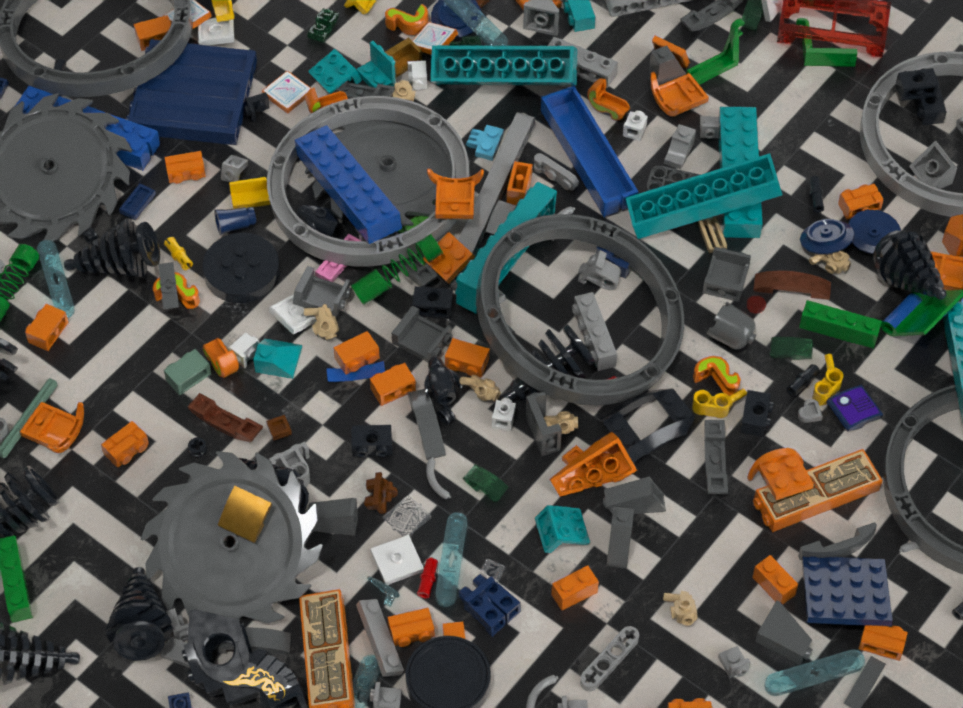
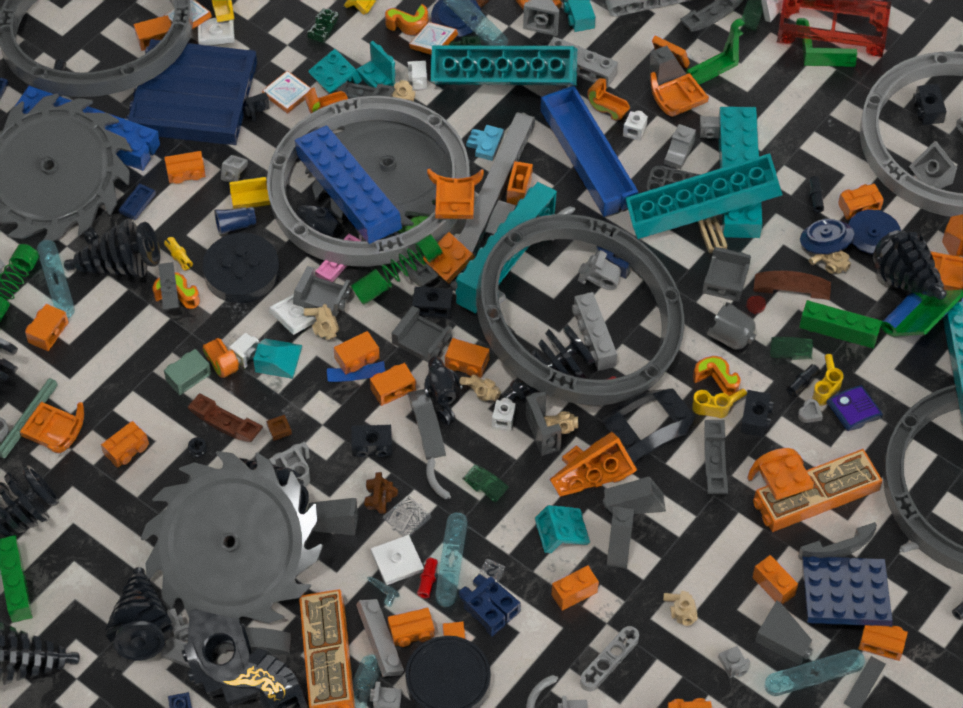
(244, 514): pearl gold slope -> none
(404, 53): pearl gold panel -> none
(555, 172): light grey plate -> none
(917, 84): black brick -> none

